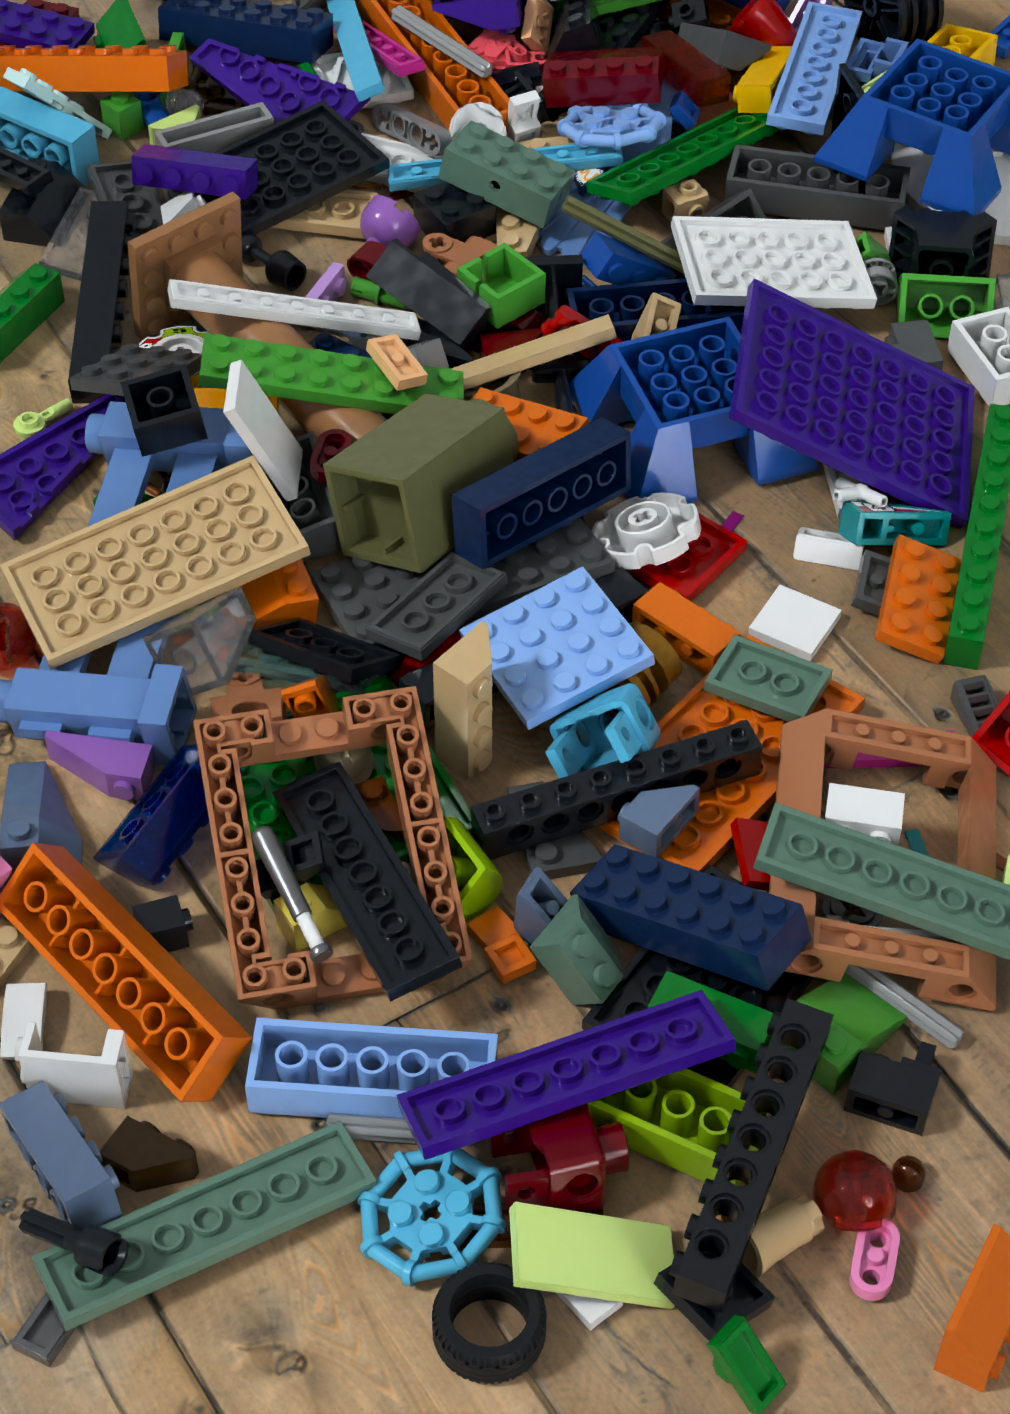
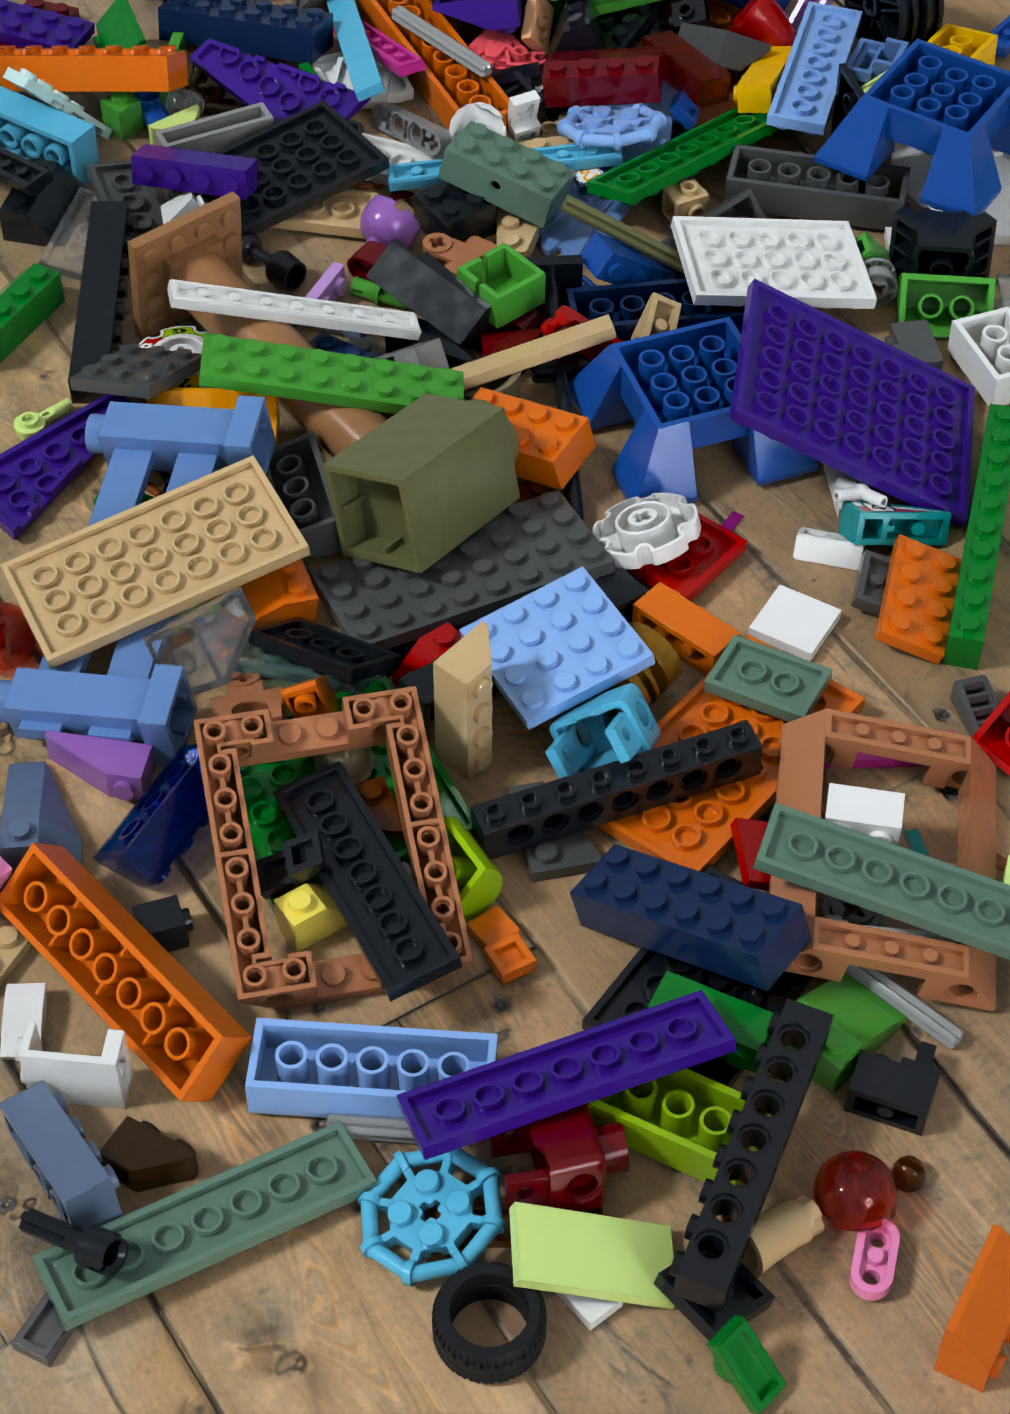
(163, 410): black brick -> none
(263, 430): white tile -> none
(290, 891): flat silver piece -> none
(328, 445): dark red plate -> none
(396, 362): light nougat plate -> none
(436, 606): dark grey tile -> none
(536, 905): sand blue slope -> none
(541, 492): dark blue brick -> none
(579, 954): sand green slope -> none
(657, 817): sand blue slope -> none

